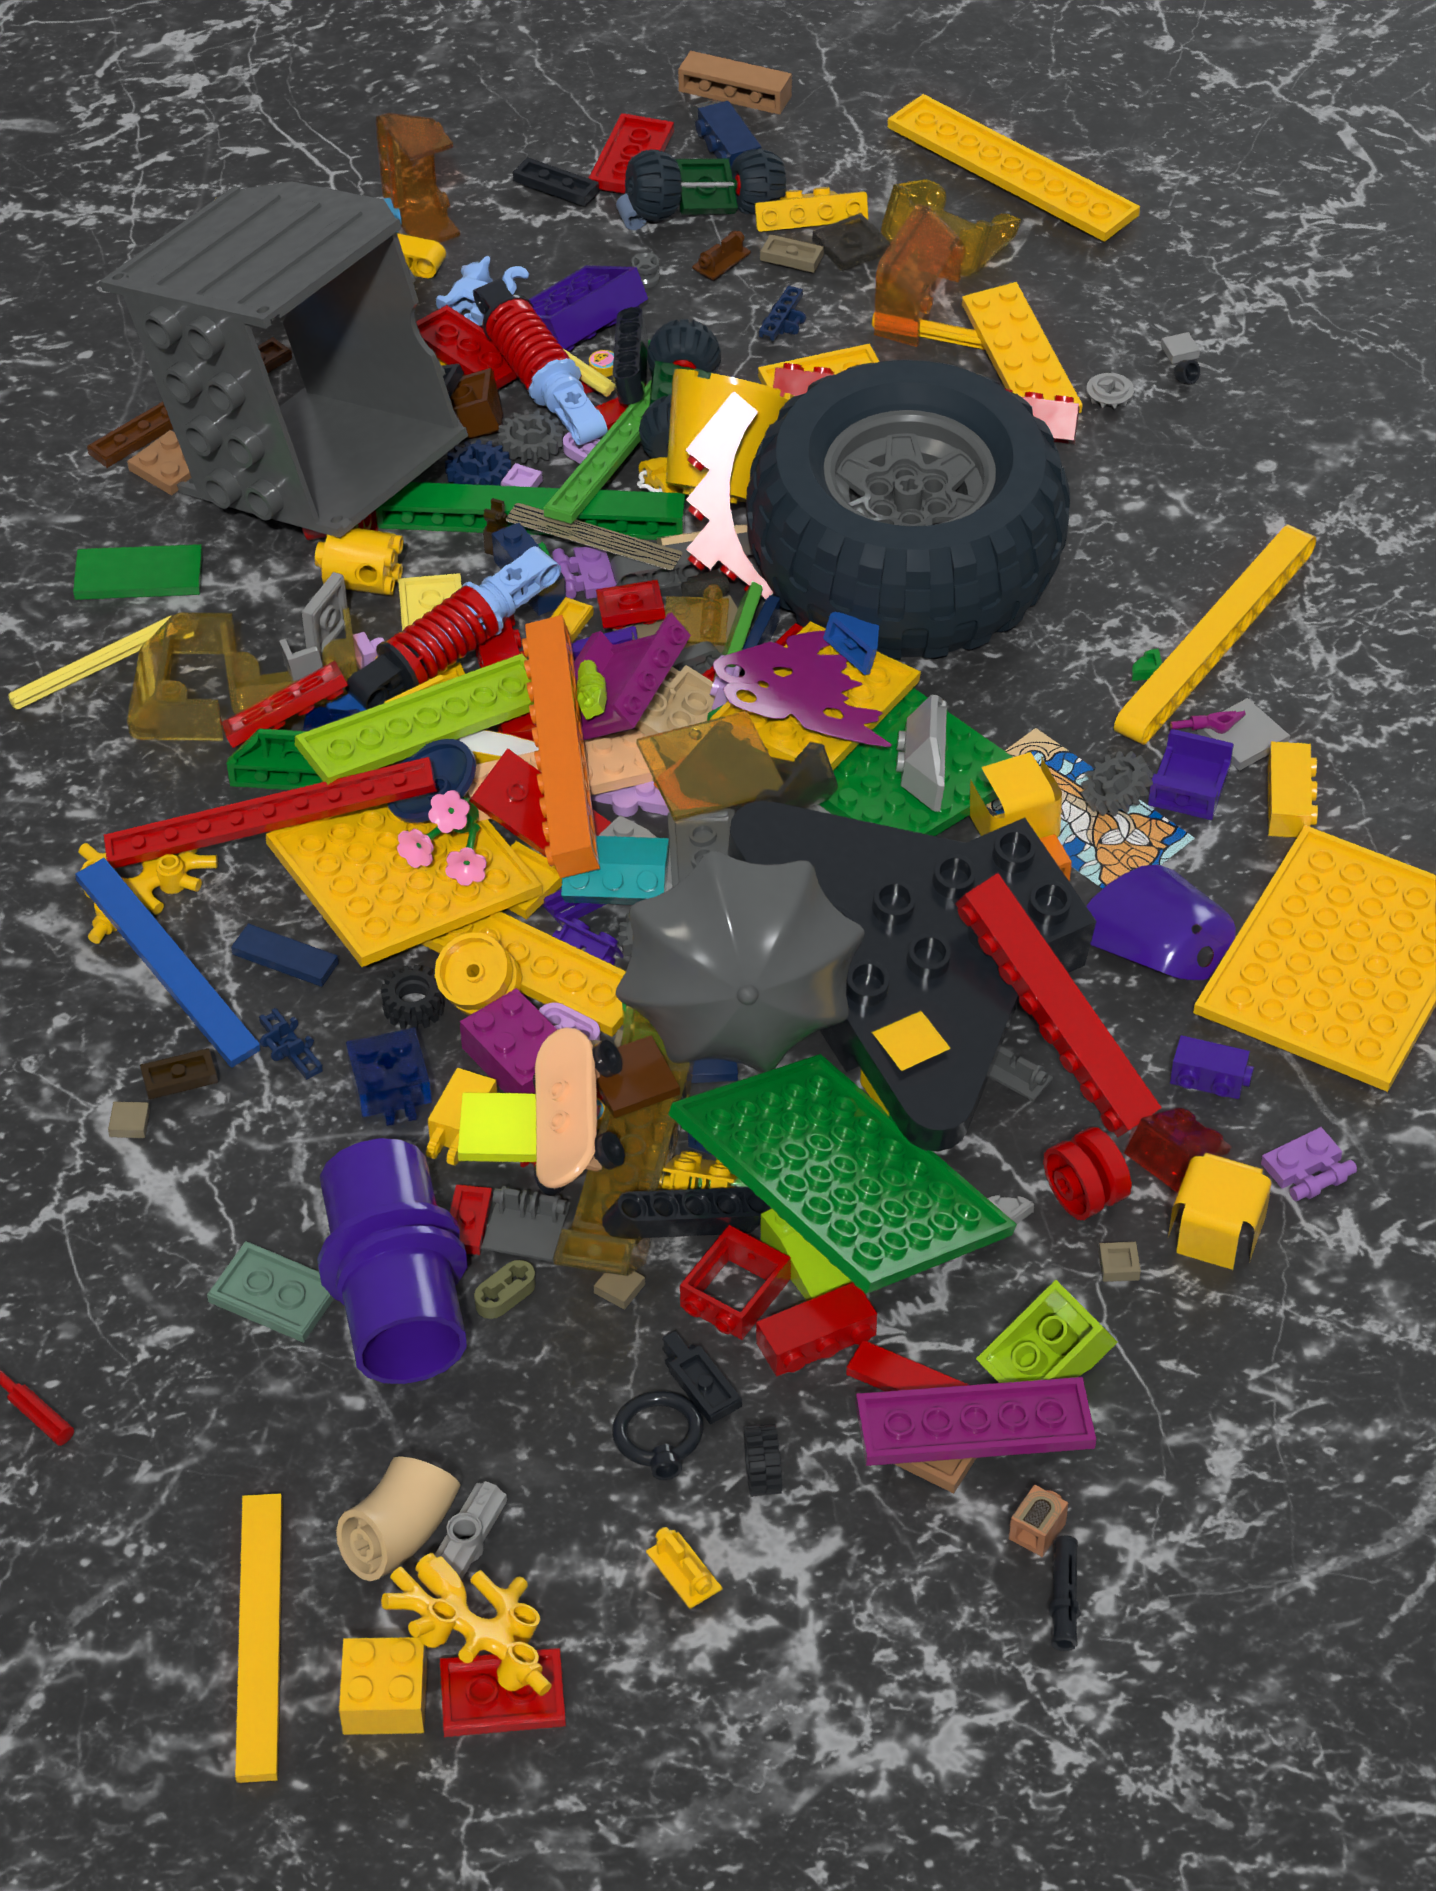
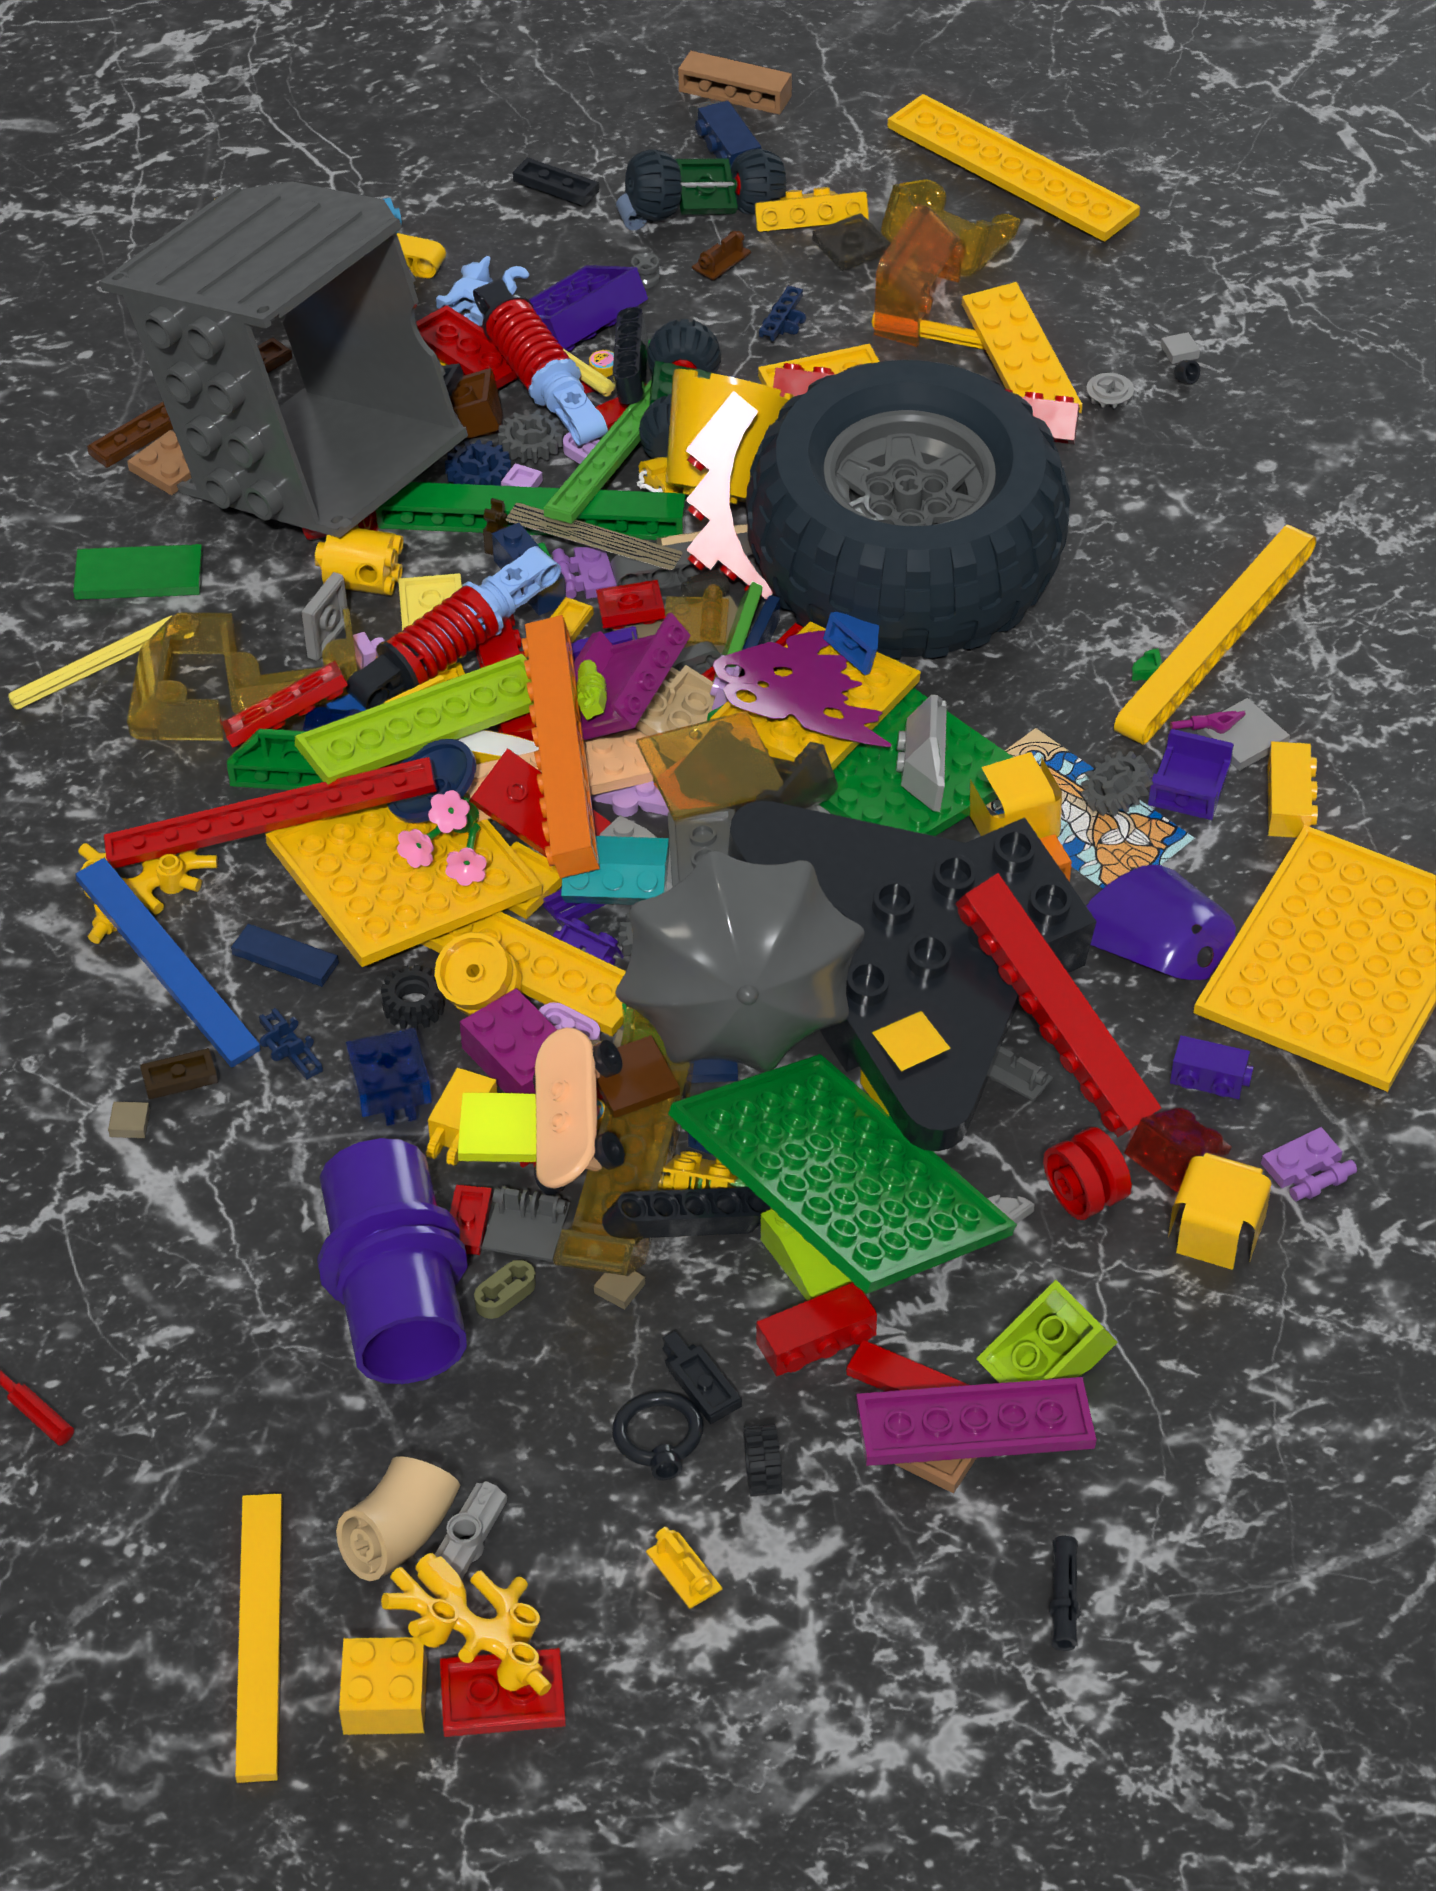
(272, 1292): sand green tile -> none
(301, 662): light grey panel -> none
(409, 174): clear orange windscreen -> none
(629, 137): red plate -> none
(749, 1254): red window -> none
(791, 253): dark tan plate -> none
(1038, 1520): nougat brick -> none
(1119, 1261): dark tan plate -> none

